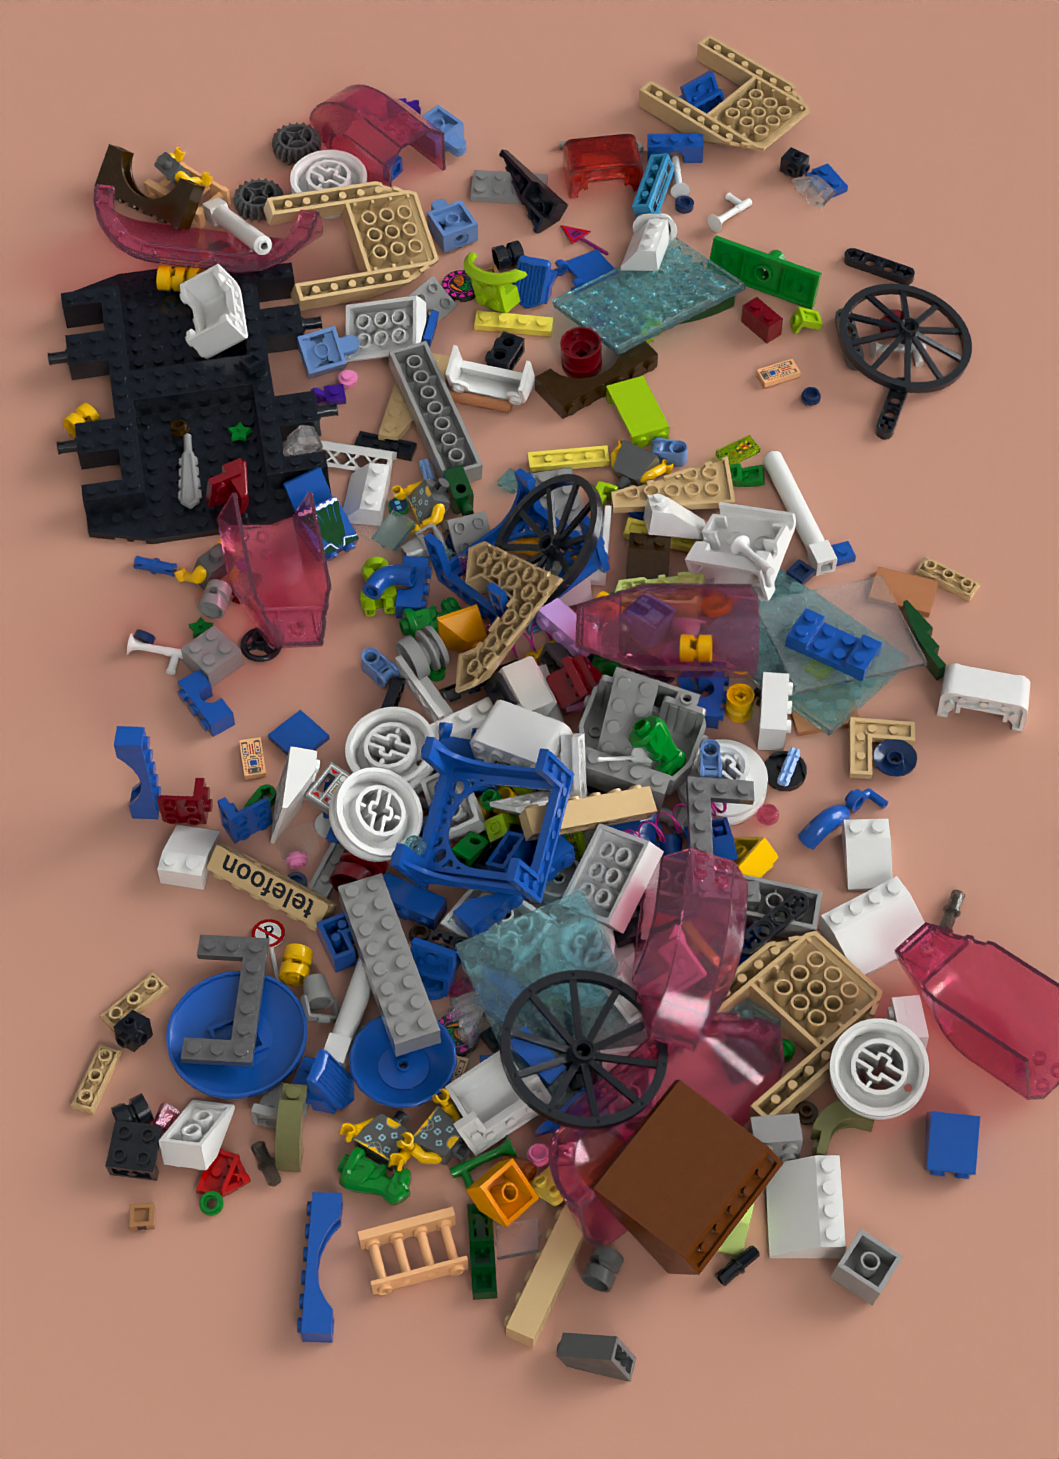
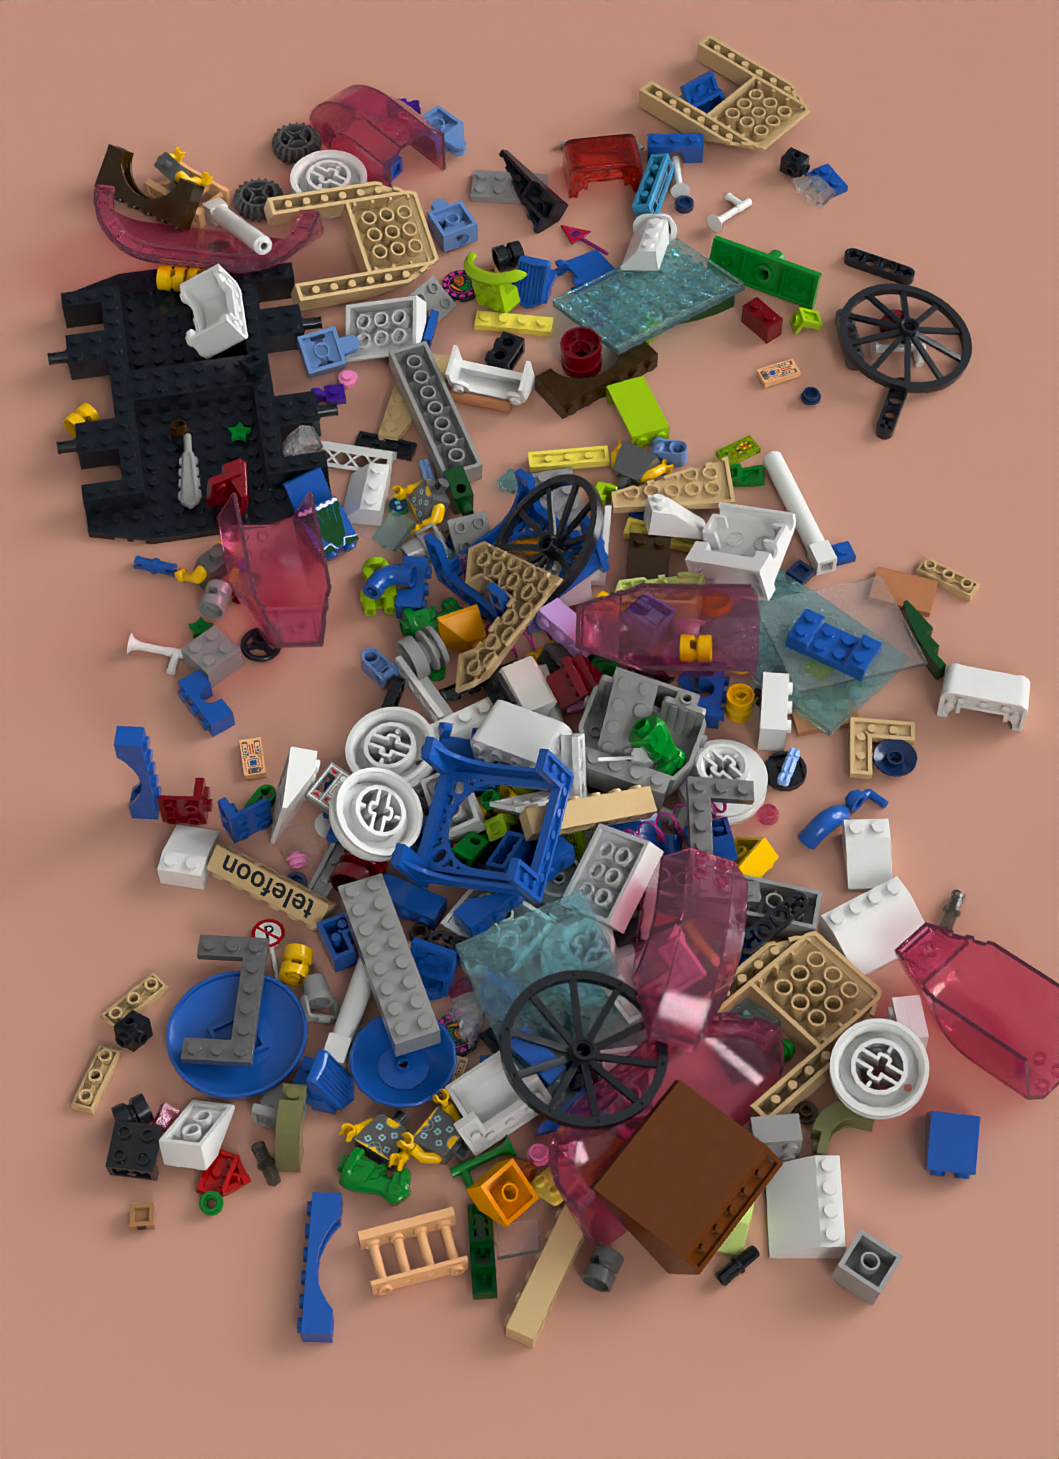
(144, 636): dark blue tile -> none
(298, 732): blue tile -> none
(416, 840): clear light blue plate -> none
(597, 1355): dark grey slope -> none
(710, 765): medium blue piece -> none
(741, 546): white piece -> none

